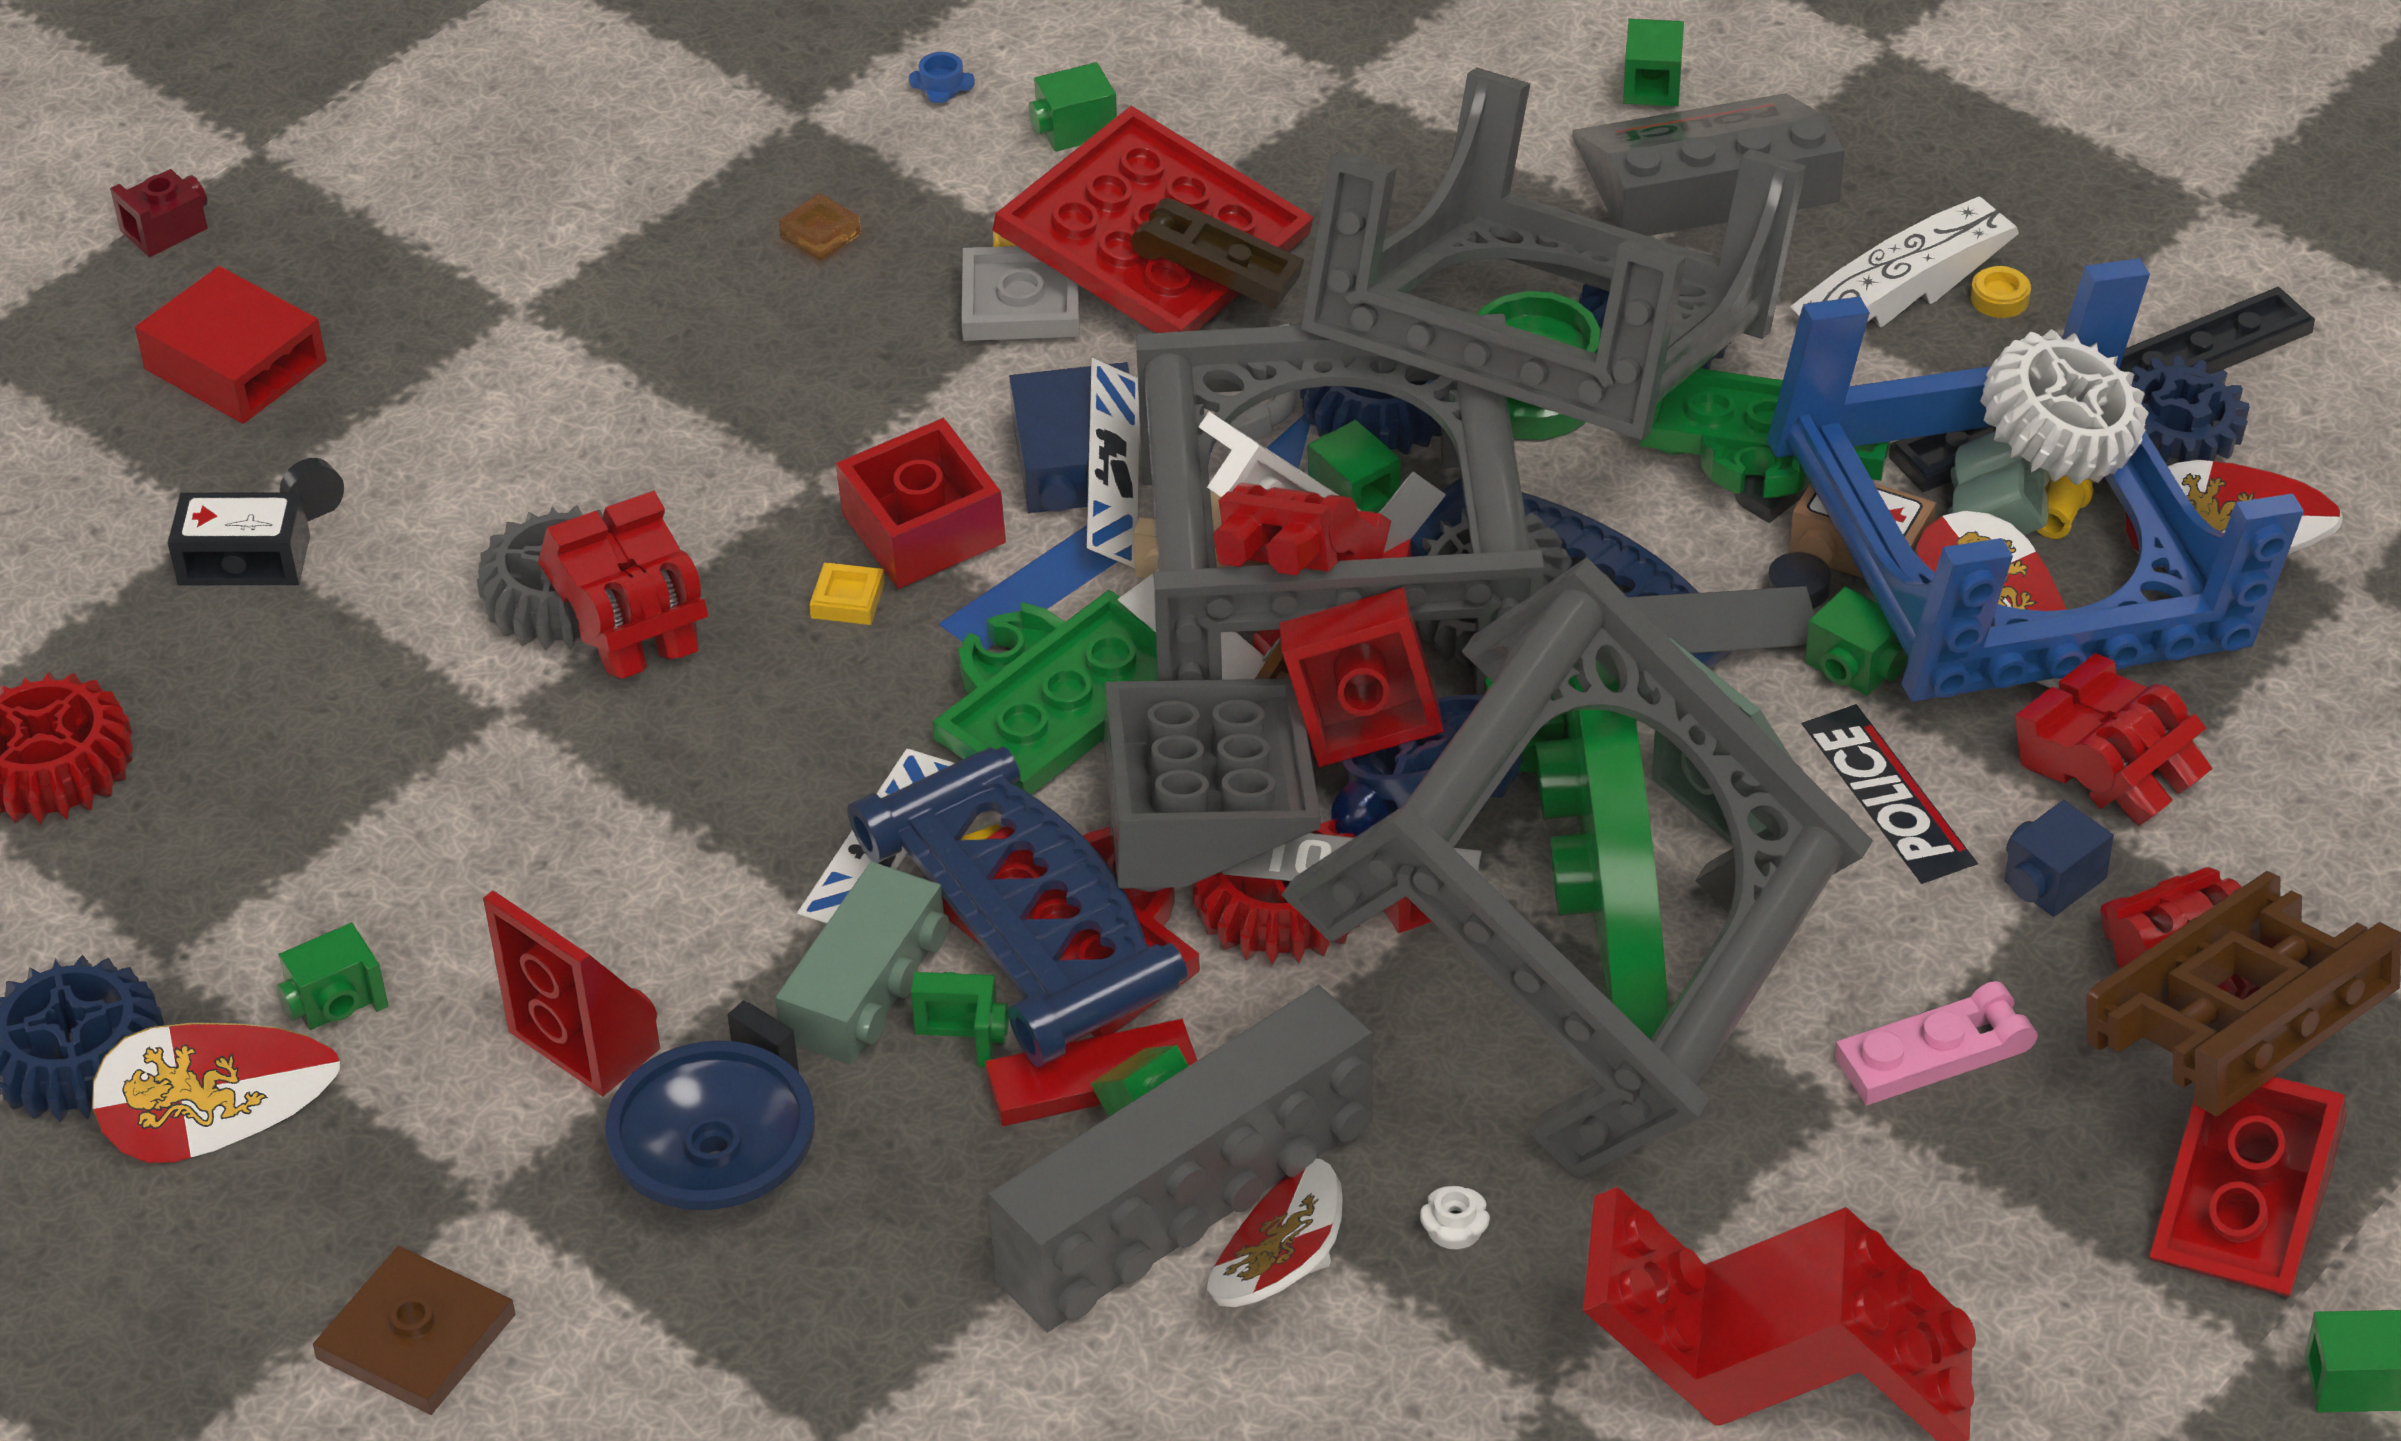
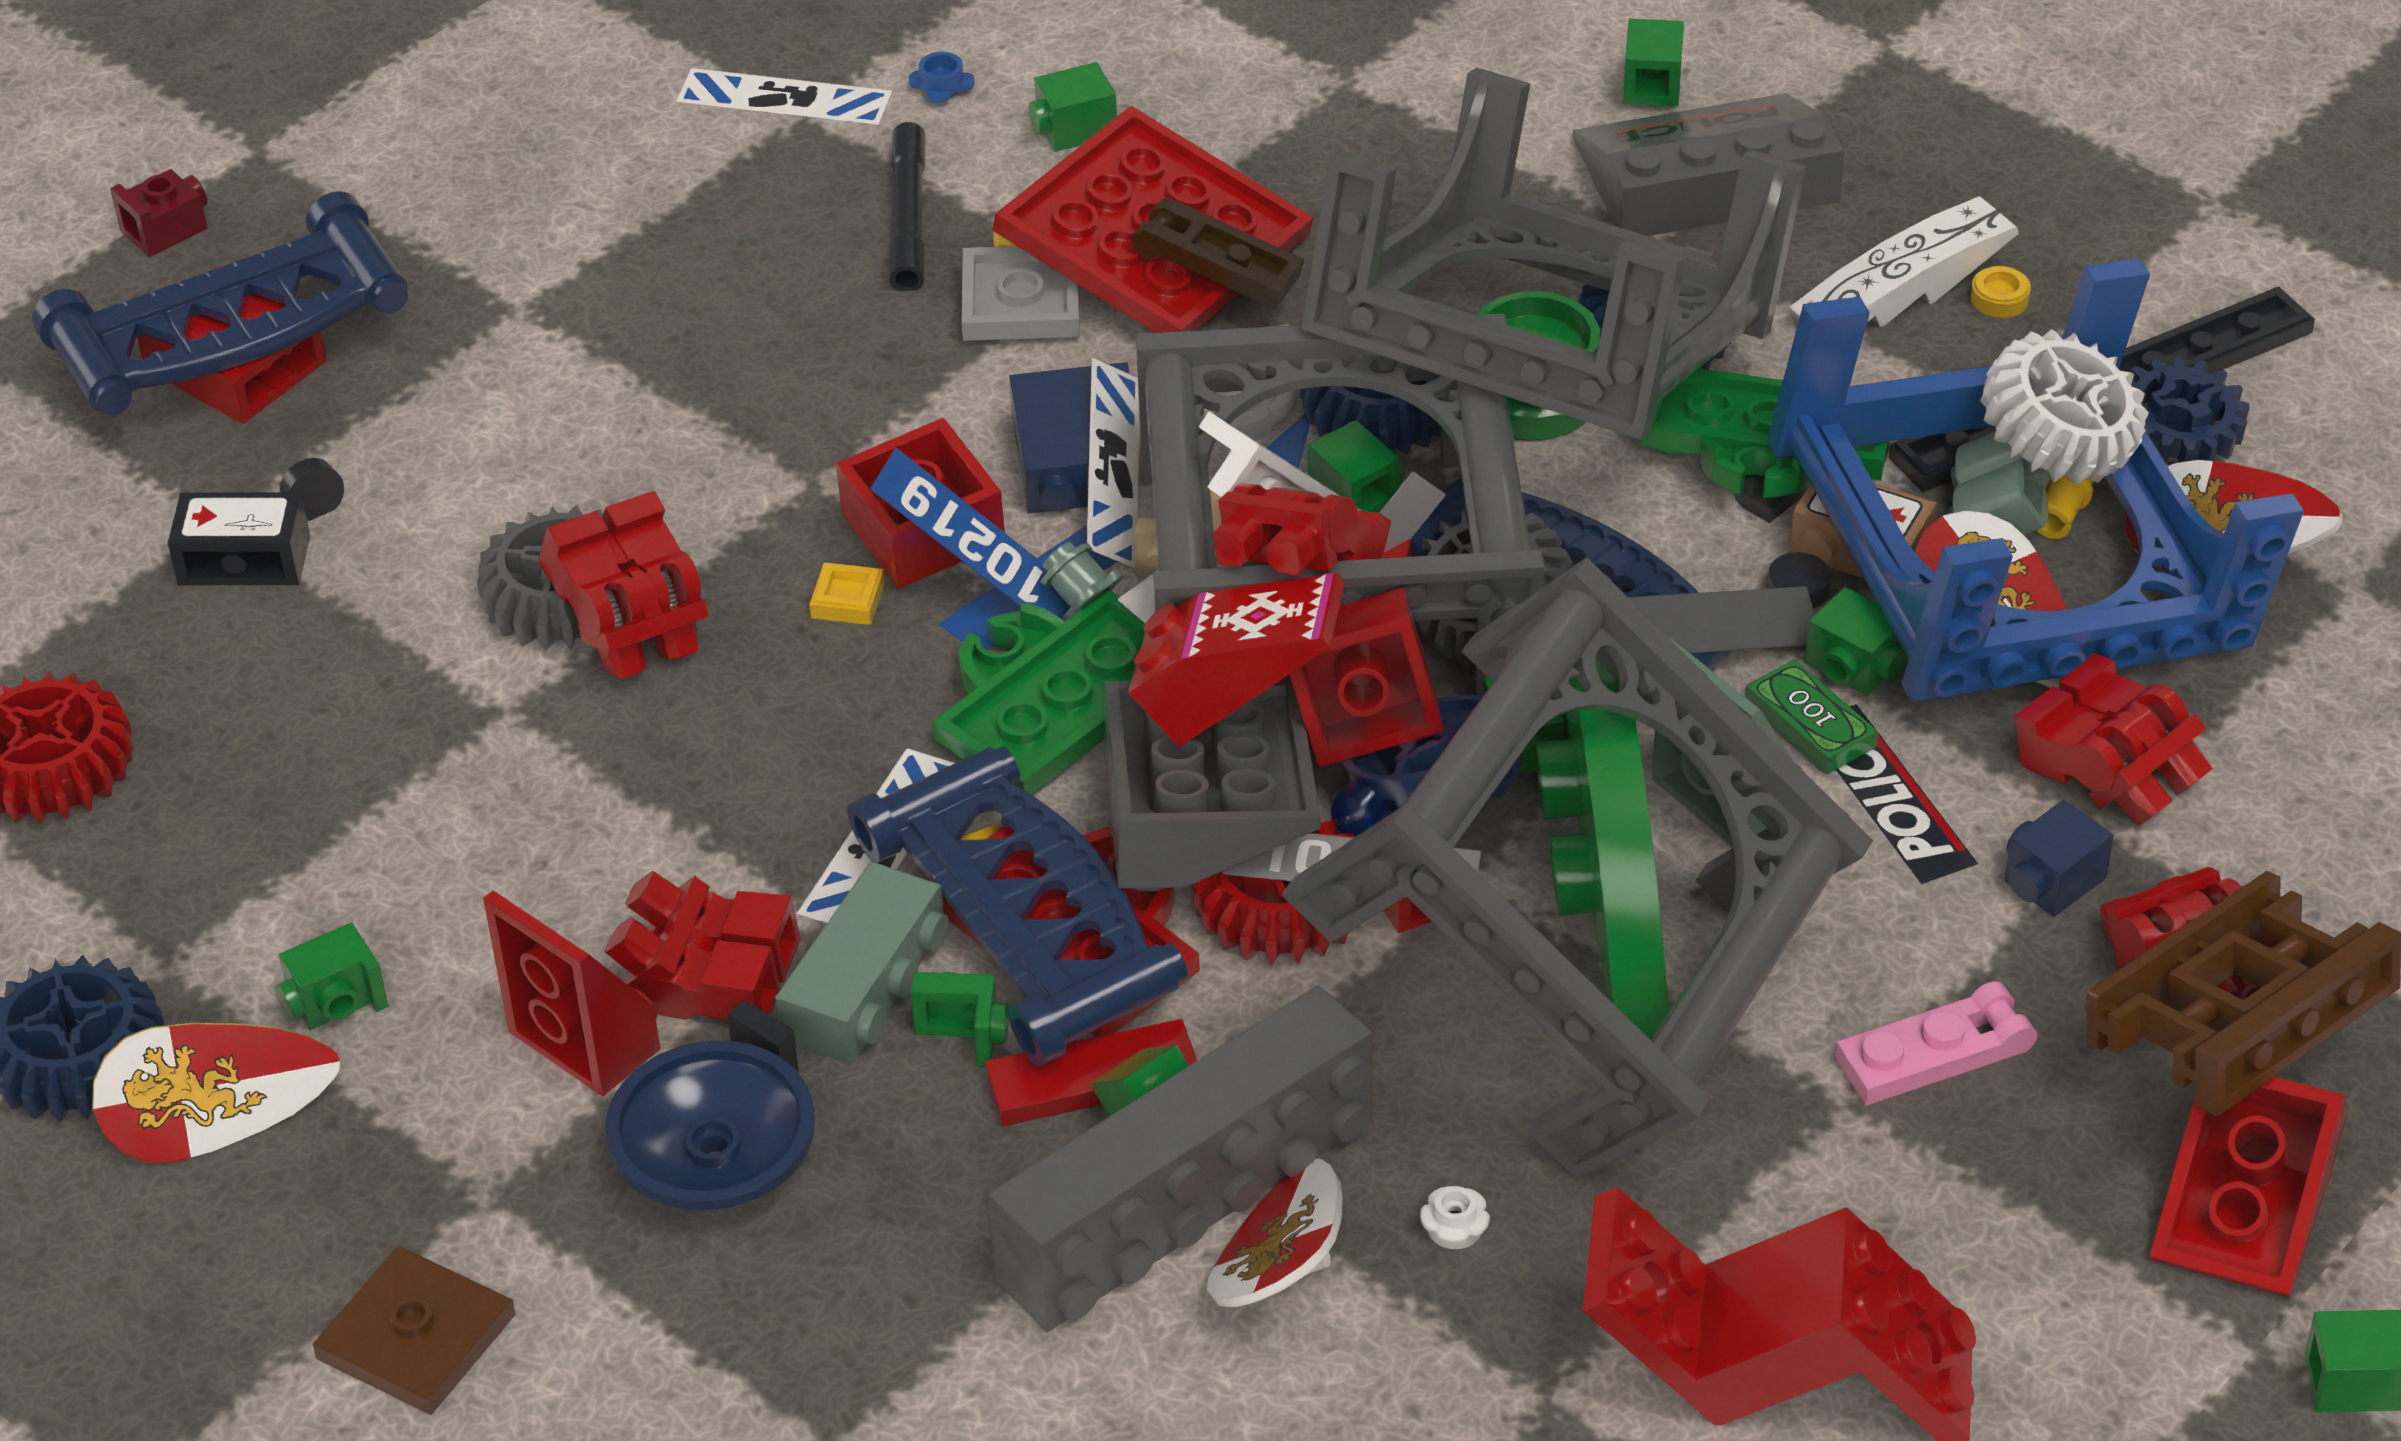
(101, 342): none -> dark blue piece
(705, 949): none -> red hips
(784, 96): none -> white sticker
(820, 227): clear orange plate -> none
(907, 242): none -> black piece
(965, 533): none -> blue sticker
(1077, 576): none -> sand green brick
(1230, 648): none -> red slope
(1811, 716): none -> green tile

